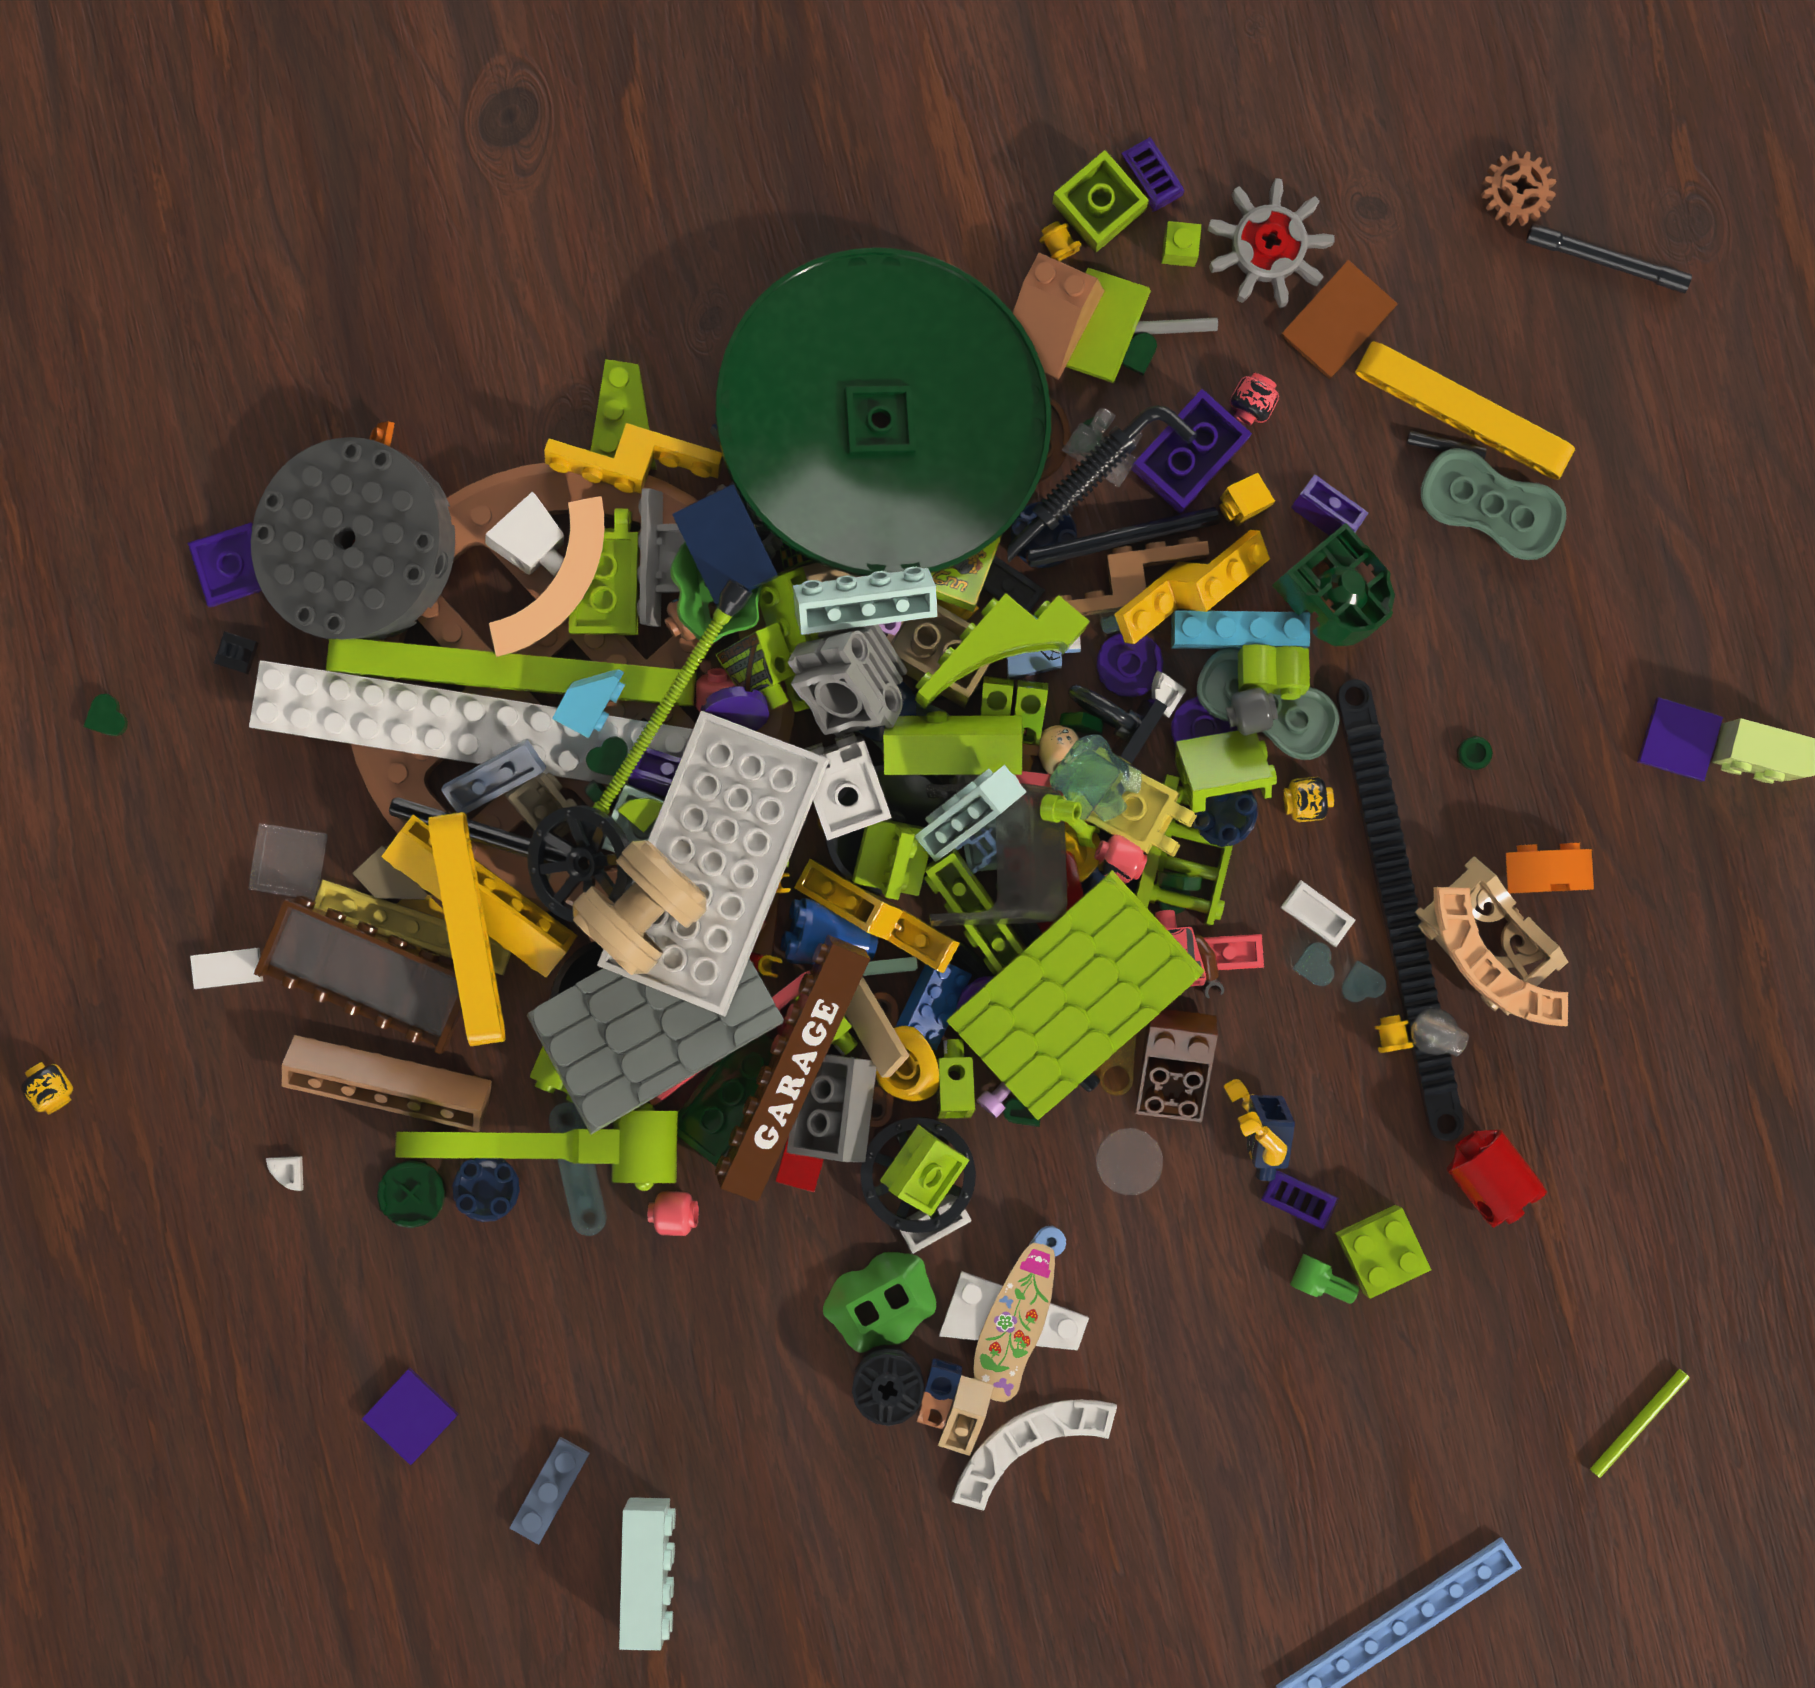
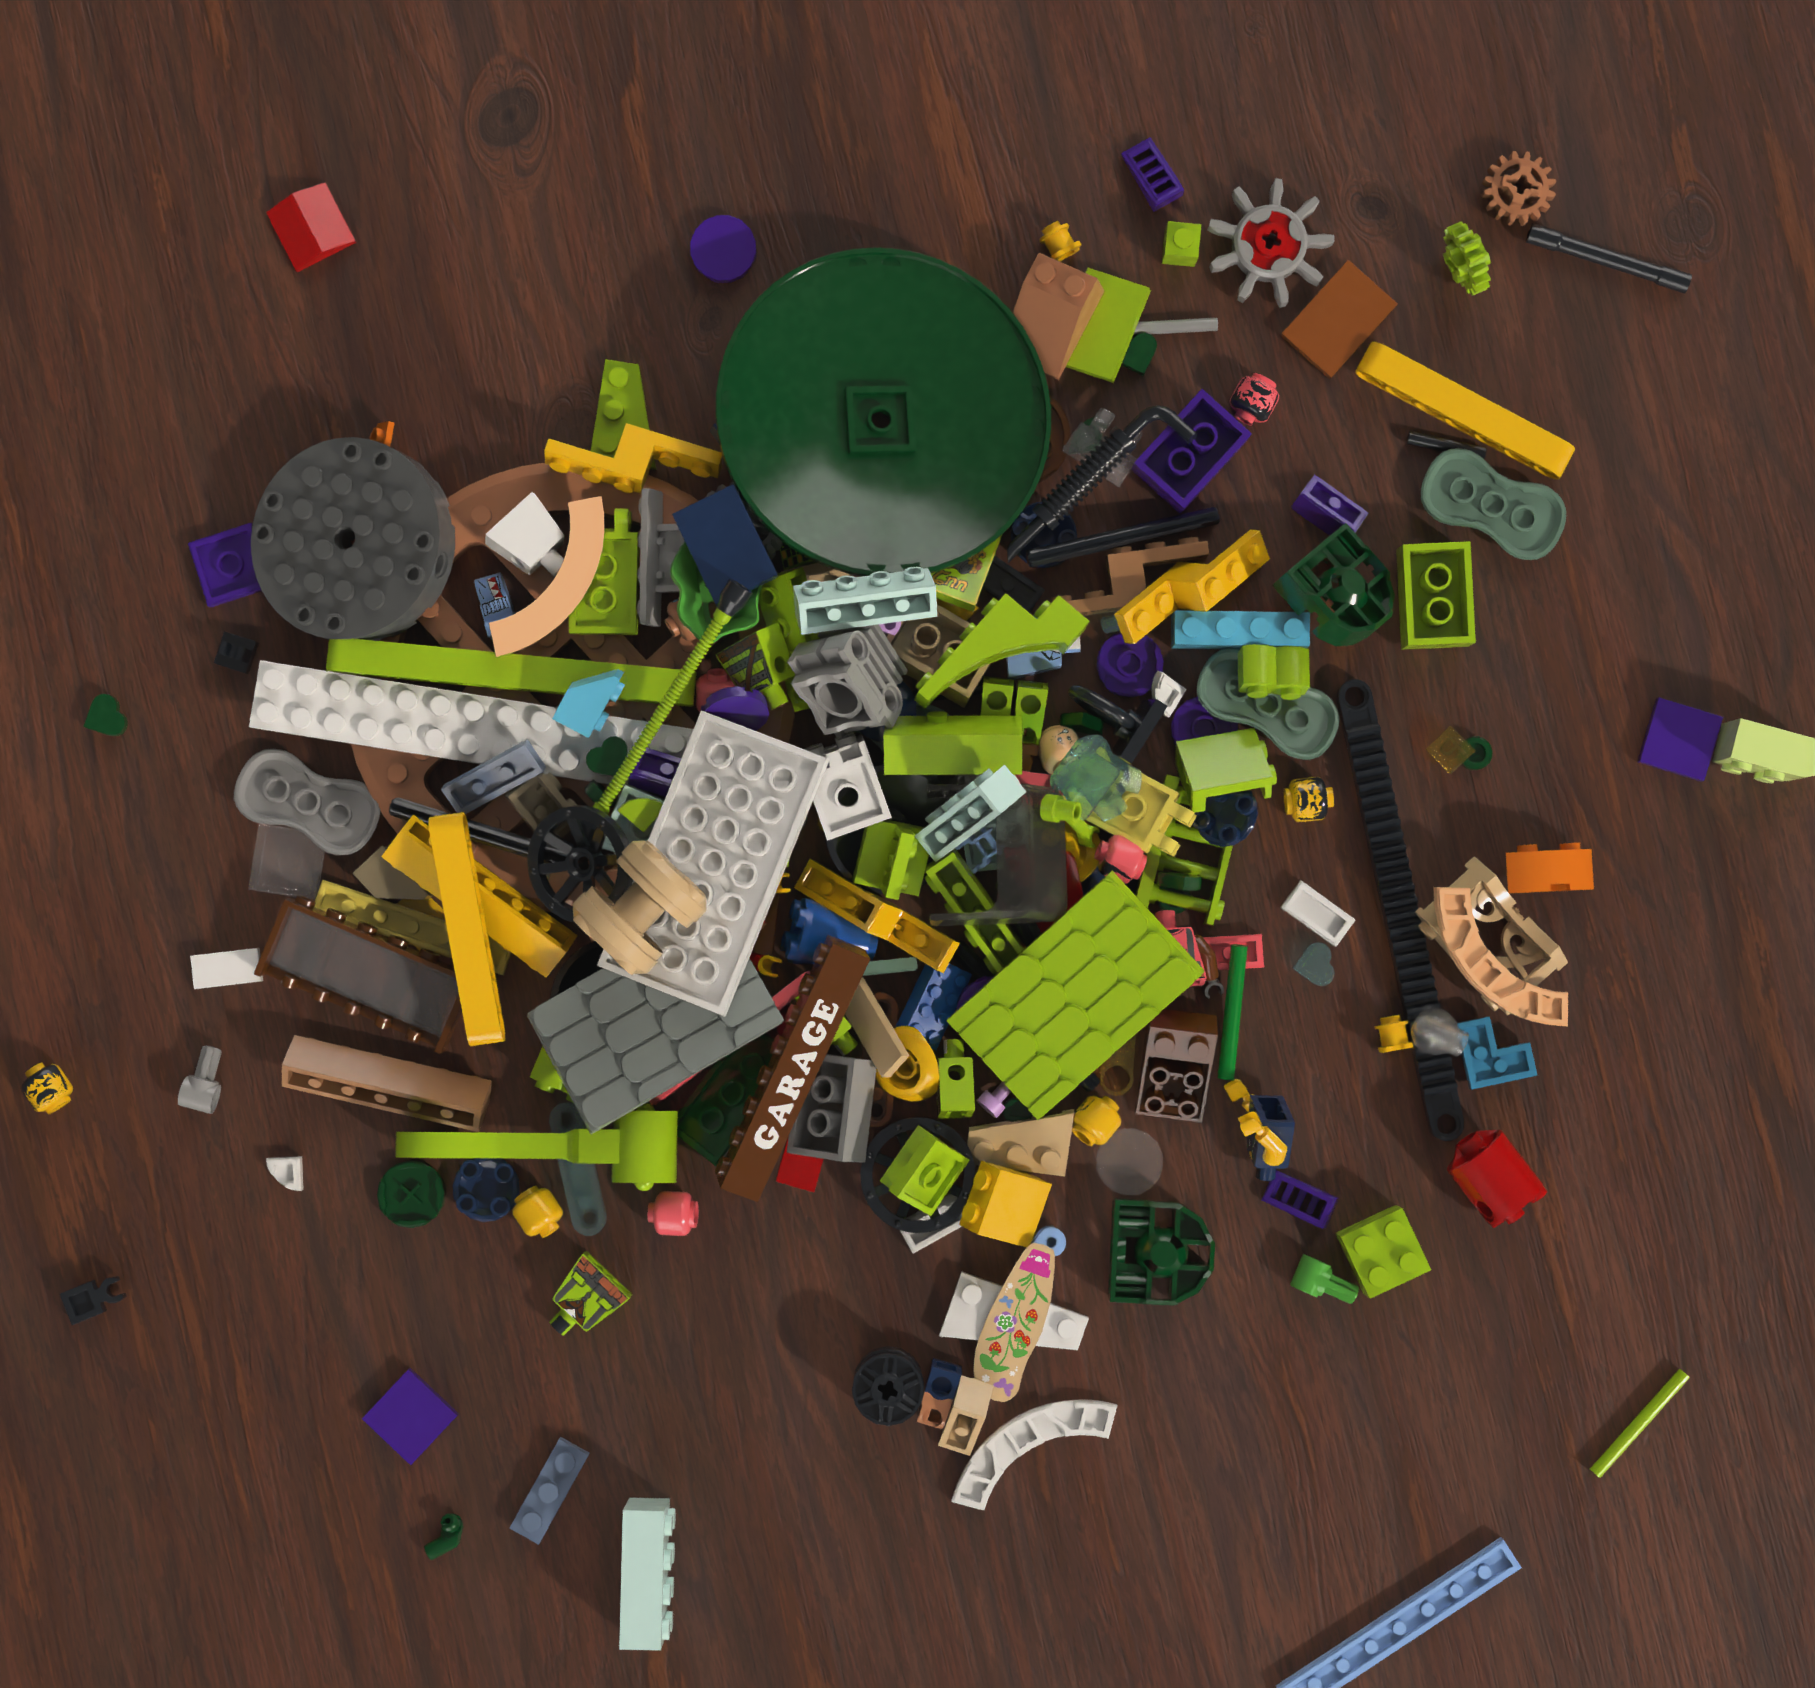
(89, 1300): none -> black plate
(201, 1090): none -> light grey axle
(310, 226): none -> red slope
(329, 811): none -> light grey plate
(449, 1537): none -> dark green arm
(493, 599): none -> light blue leg
(537, 1212): none -> yellow head
(587, 1296): none -> torso
(723, 248): none -> dark purple tile
(893, 1325): bright green piece -> none
(1005, 1204): none -> yellow brick
(1025, 1144): none -> tan wing
(1096, 1120): none -> yellow head
(1100, 201): lime brick -> none
(1154, 1244): none -> dark green connector
(1232, 1011): none -> green piece
(1245, 499): yellow slope -> none
(1252, 711): dark grey head -> none
(1362, 983): clear light blue tile -> none
(1435, 595): none -> lime brick
(1450, 749): none -> clear yellow tile
(1466, 258): none -> lime gear
(1491, 1065): none -> dark azure plate

